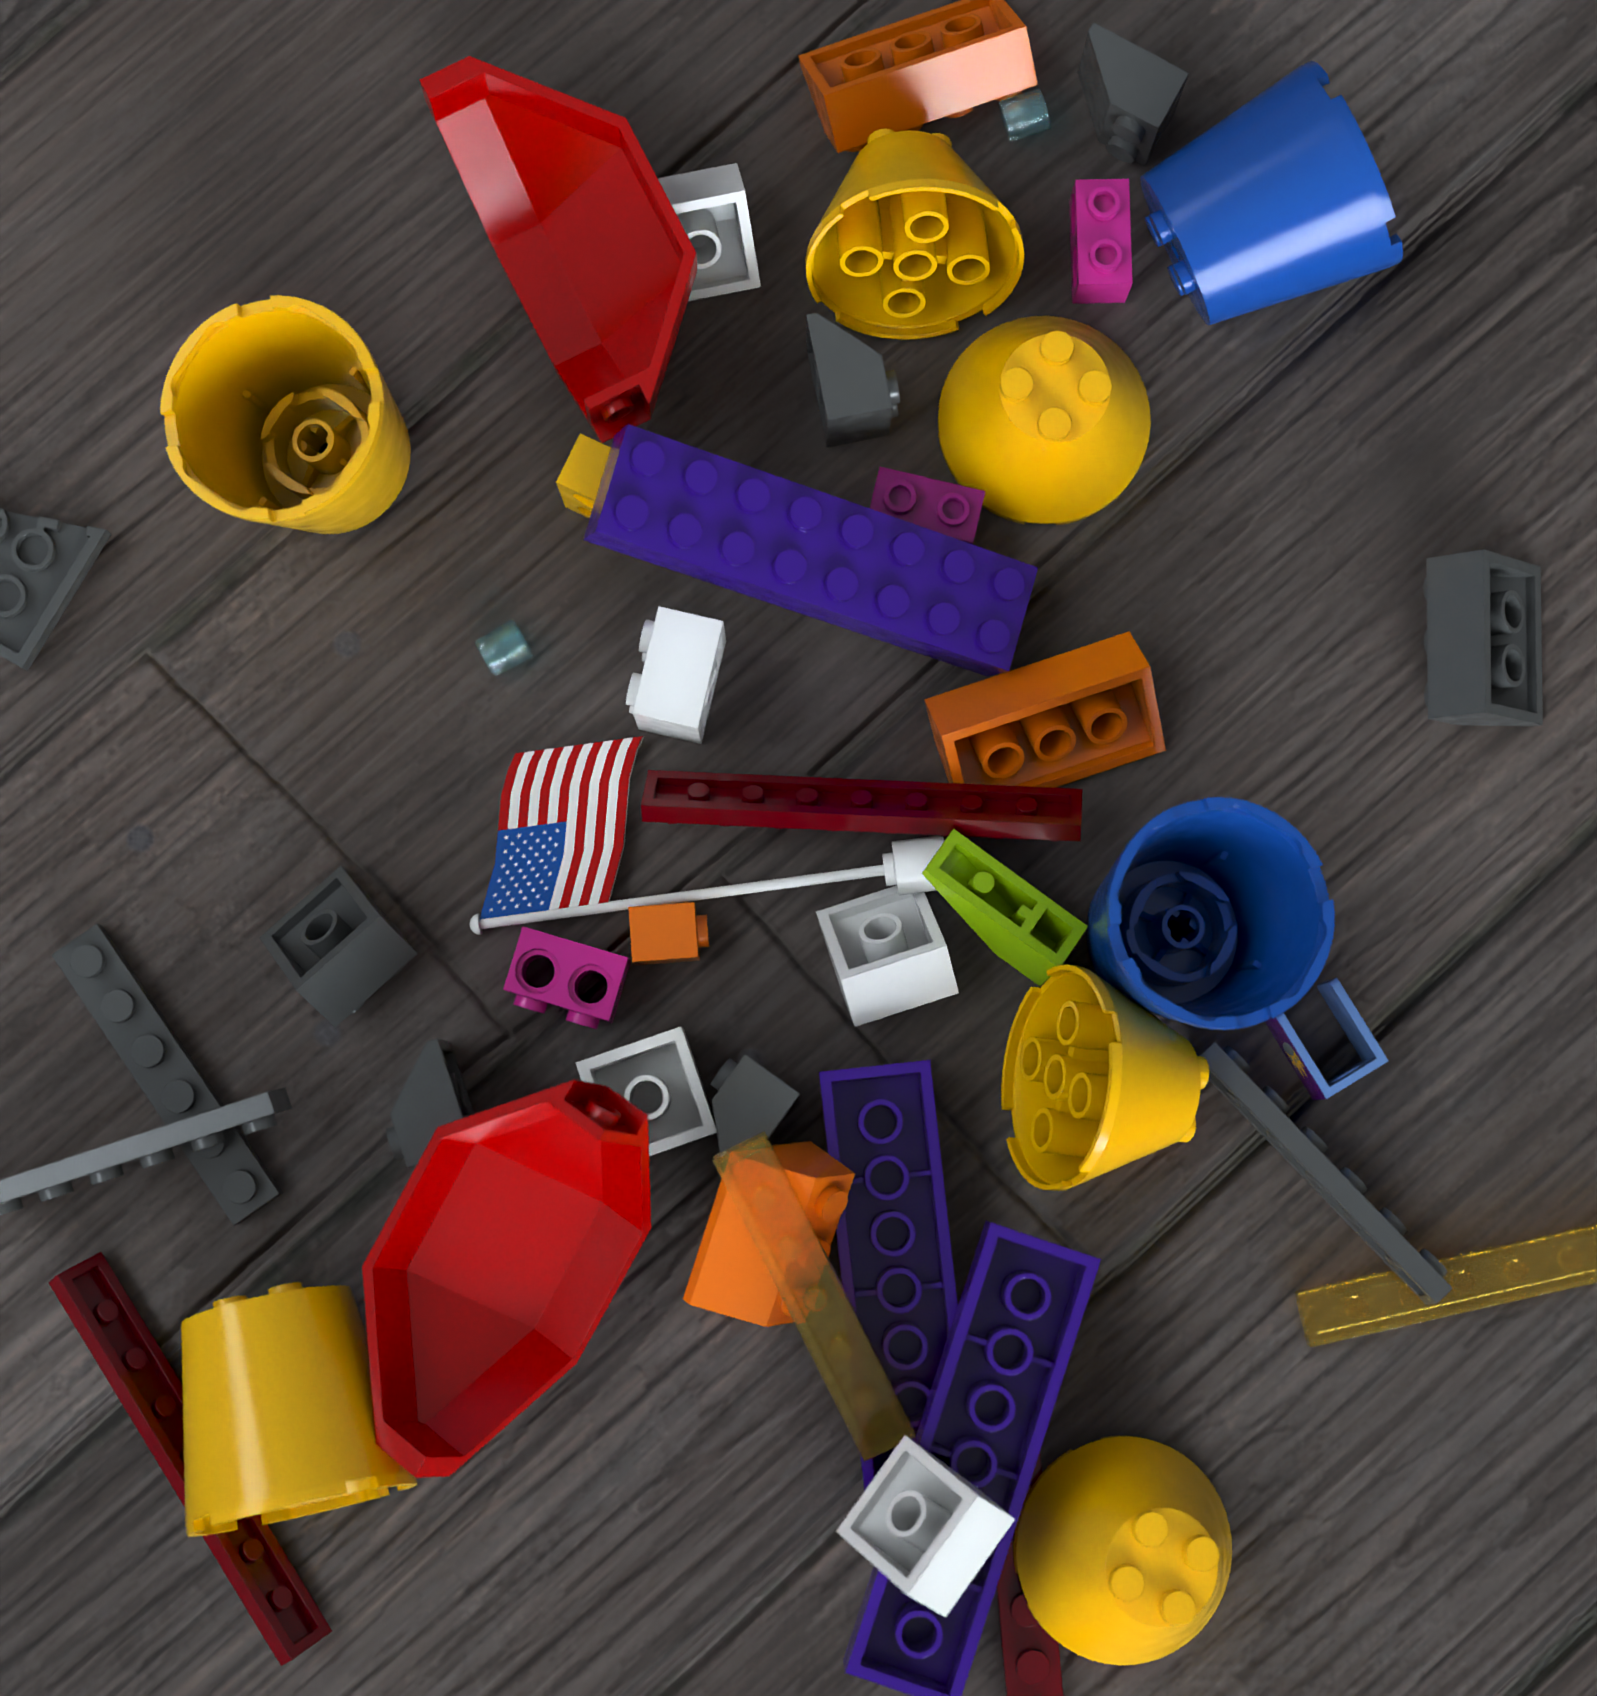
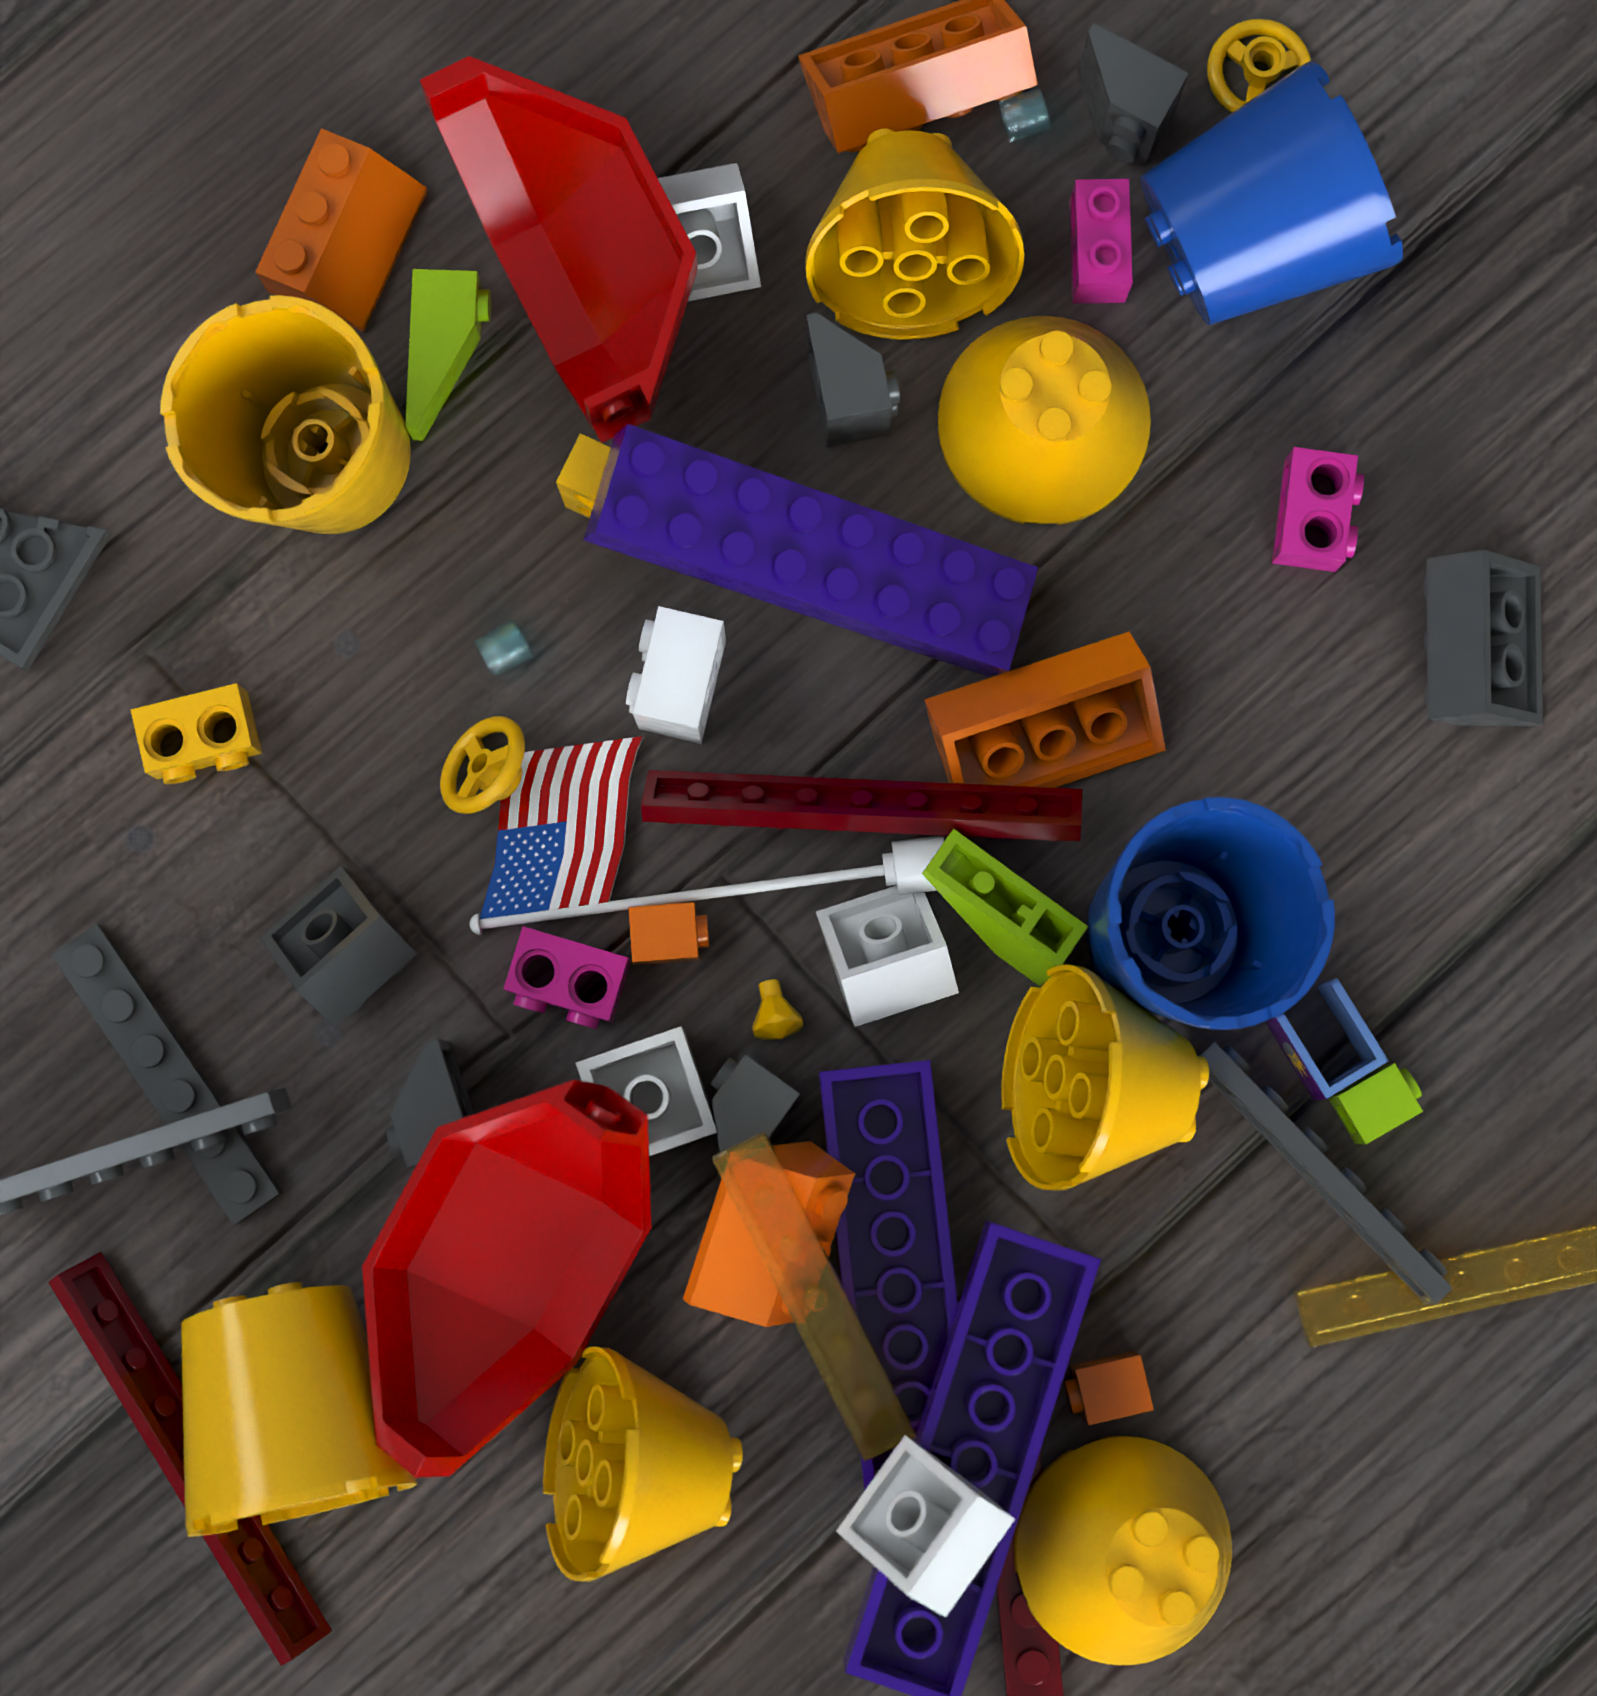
(196, 718): none -> yellow brick
(341, 229): none -> orange slope
(442, 338): none -> lime slope
(493, 772): none -> yellow piece
(630, 1466): none -> yellow cone
(775, 1015): none -> yellow rock
(928, 503): magenta brick -> none
(1109, 1388): none -> orange brick
(1263, 49): none -> yellow piece
(1303, 507): none -> dark pink brick
(1377, 1103): none -> lime brick

